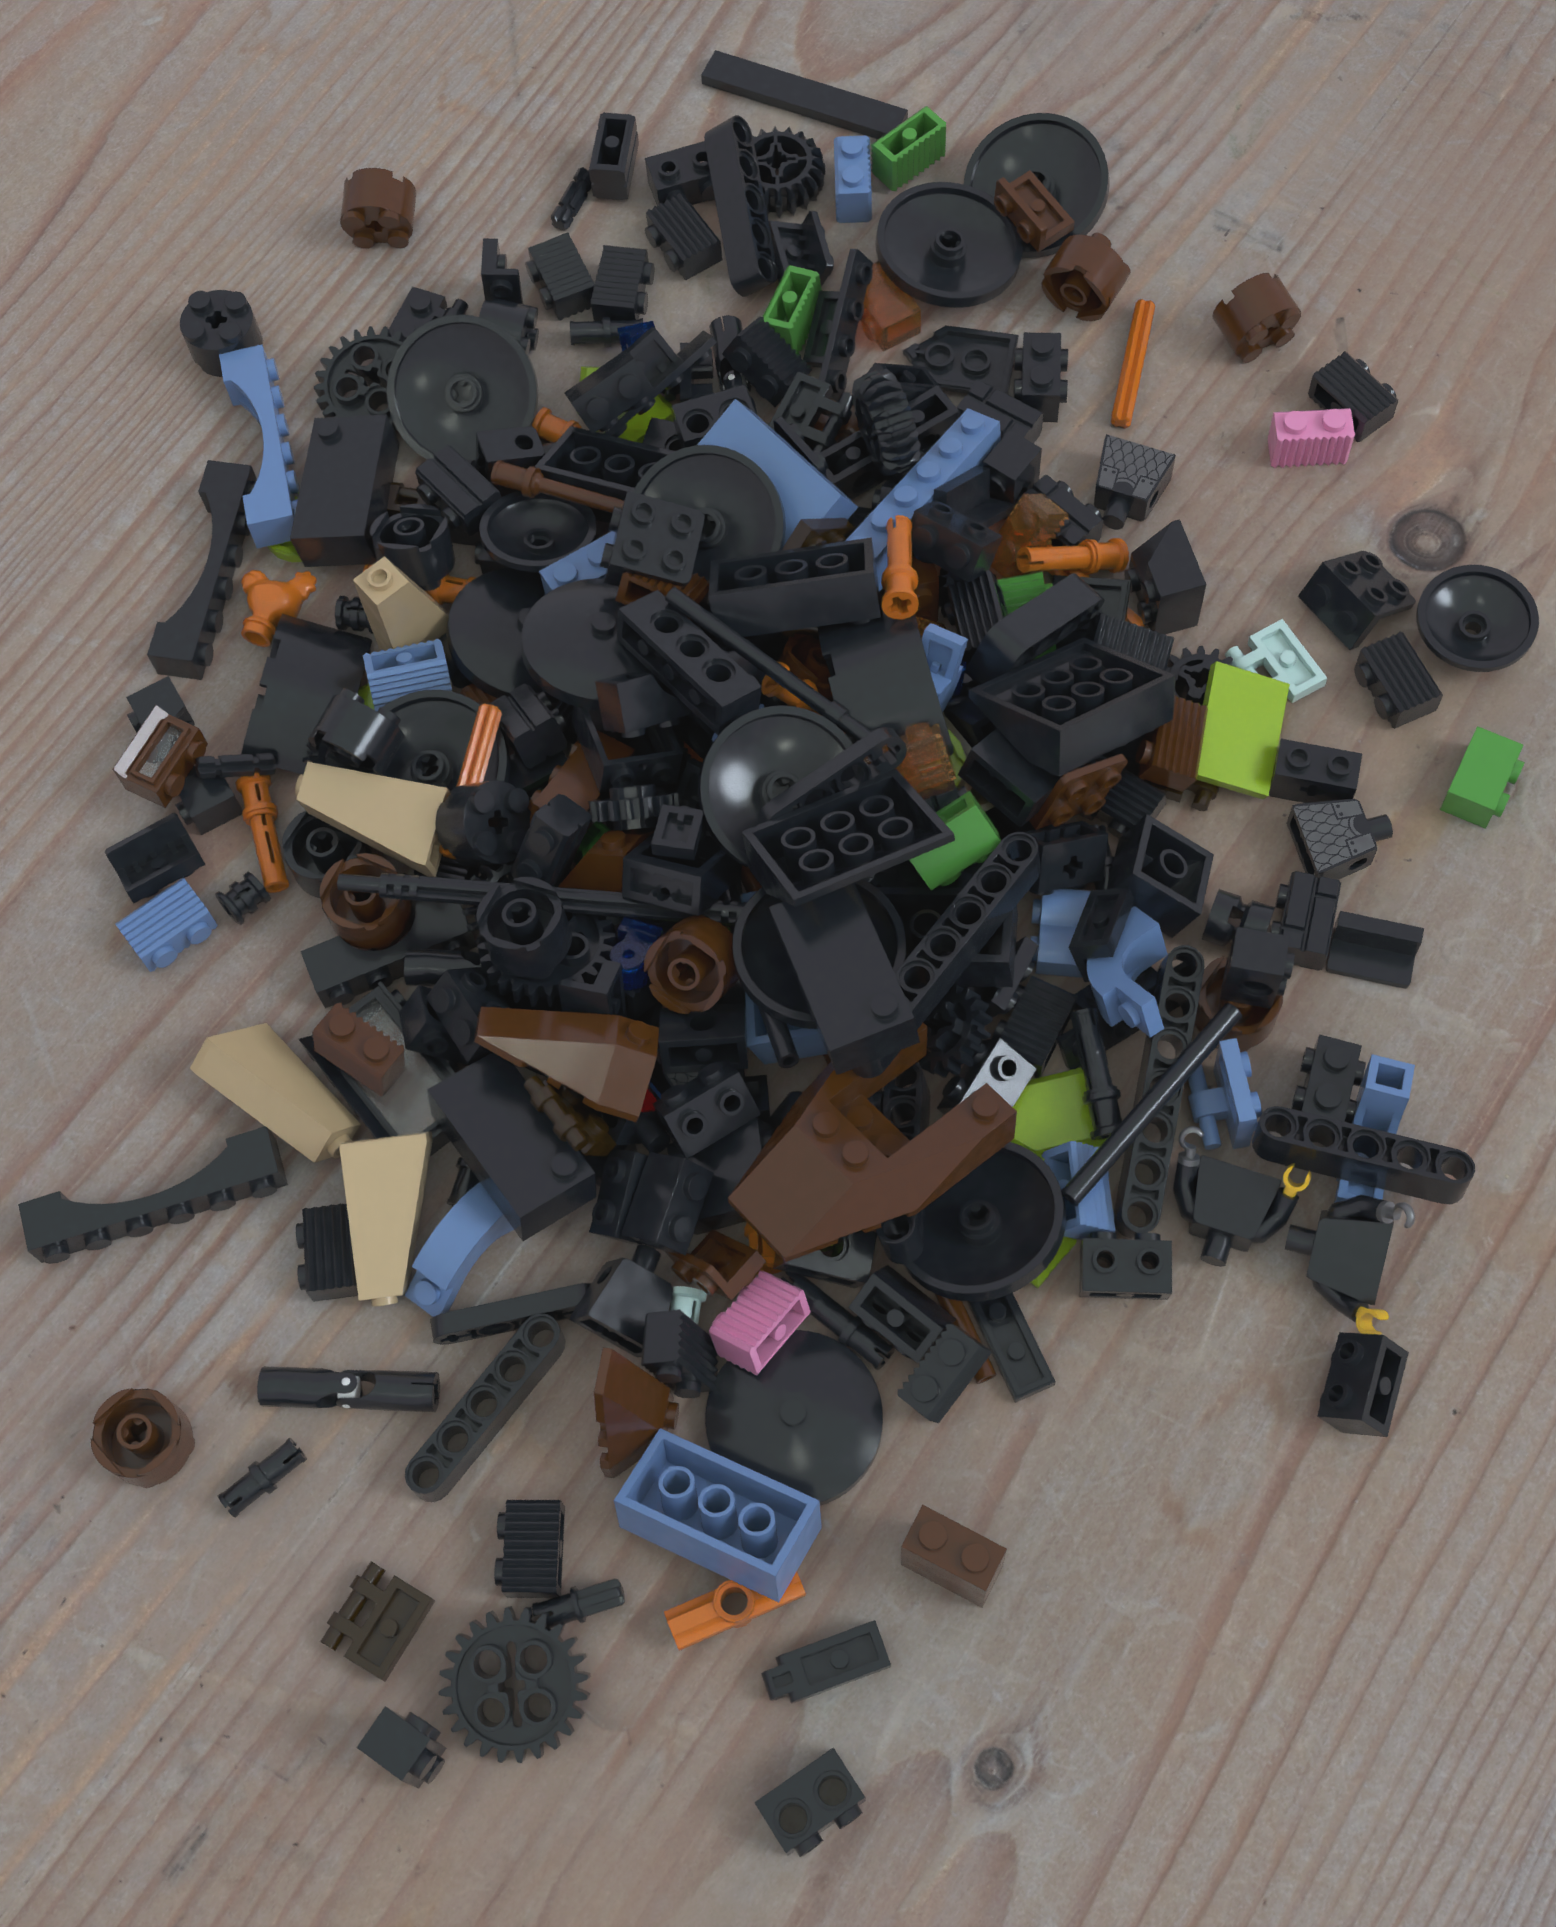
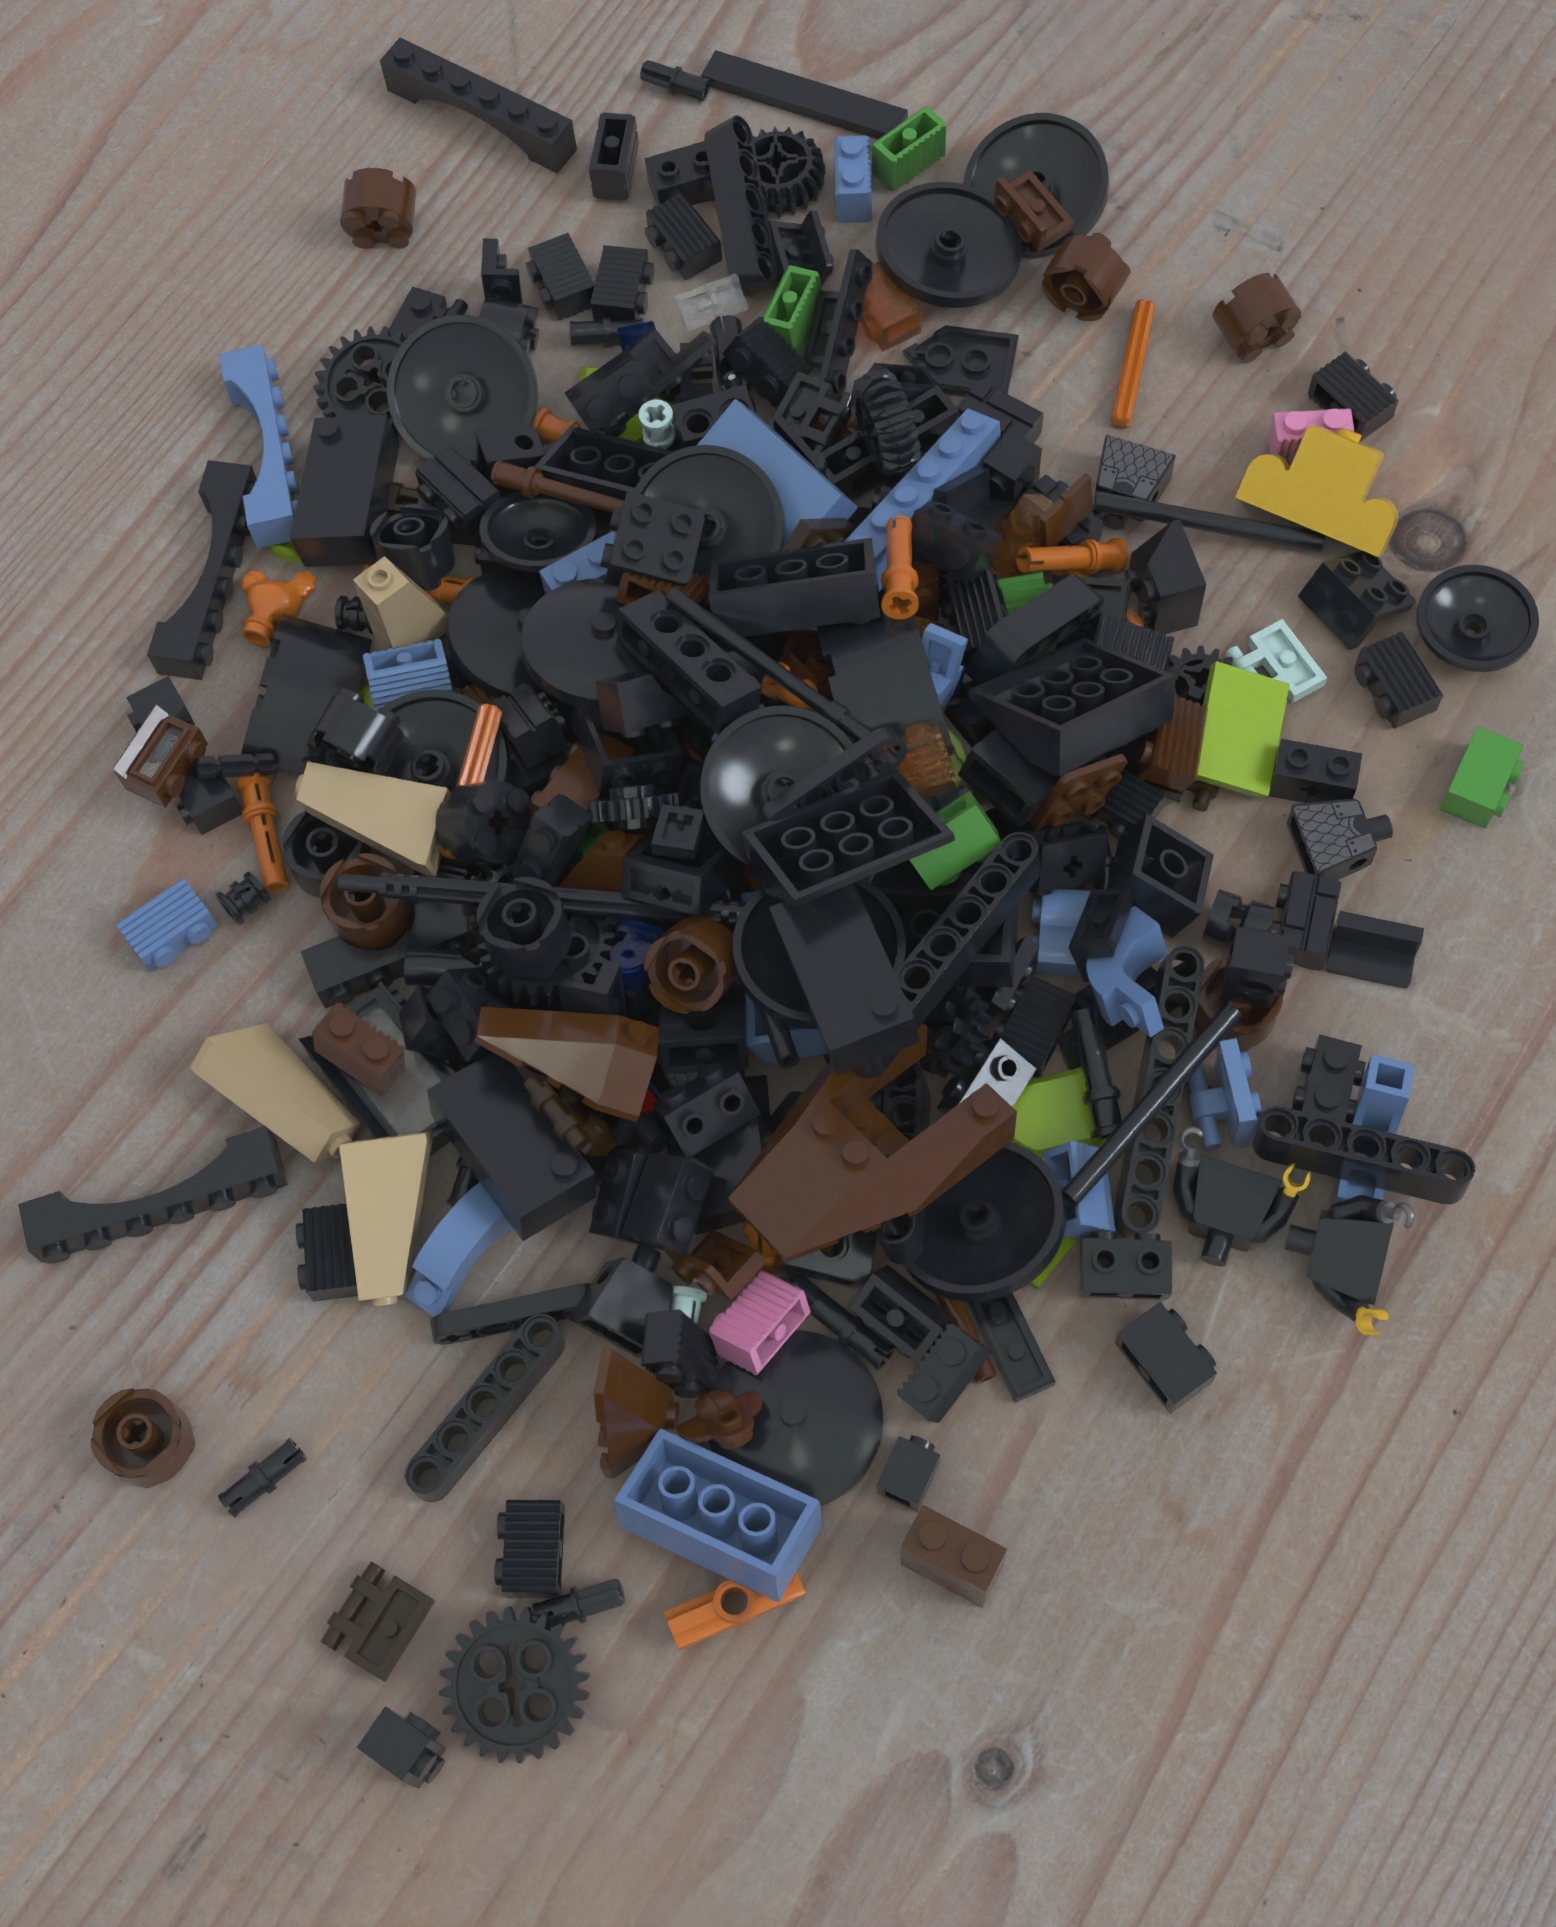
(154, 857): black bracket -> none
(216, 325): black brick -> none
(325, 1388): black piece -> none
(538, 131): none -> black arch
(572, 200): black axle -> none
(656, 422): none -> light aqua bush
(675, 80): none -> black axle
(711, 301): none -> clear hips
(722, 1418): none -> reddish brown plate
(803, 1791): black brick -> none
(827, 1664): black hinge -> none
(909, 1472): none -> black brick
(1041, 367): black brick -> none
(1066, 512): none -> reddish brown piece
(1166, 1356): none -> black brick
(1208, 521): none -> black piece
(1325, 489): none -> yellow brick
(1363, 1384): black brick -> none

